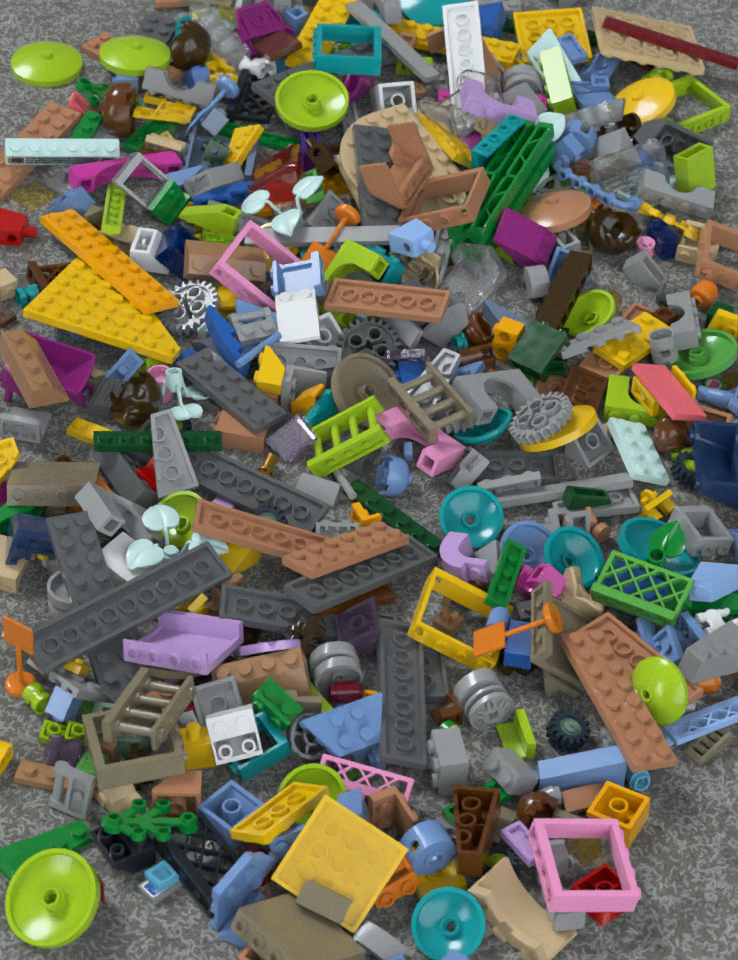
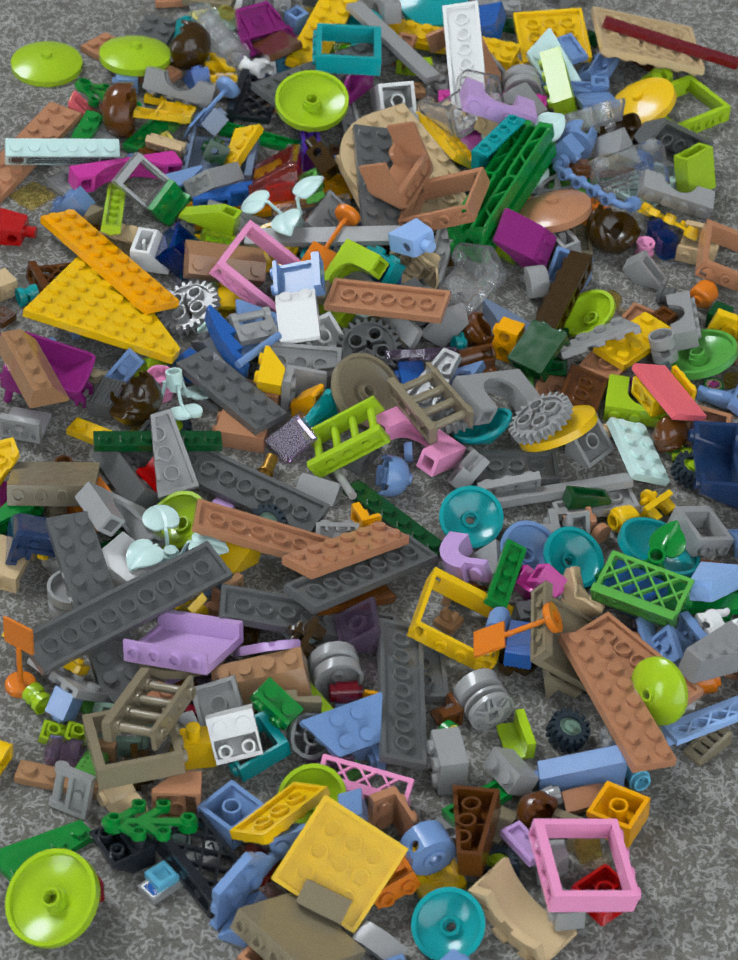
(619, 515): none -> yellow head

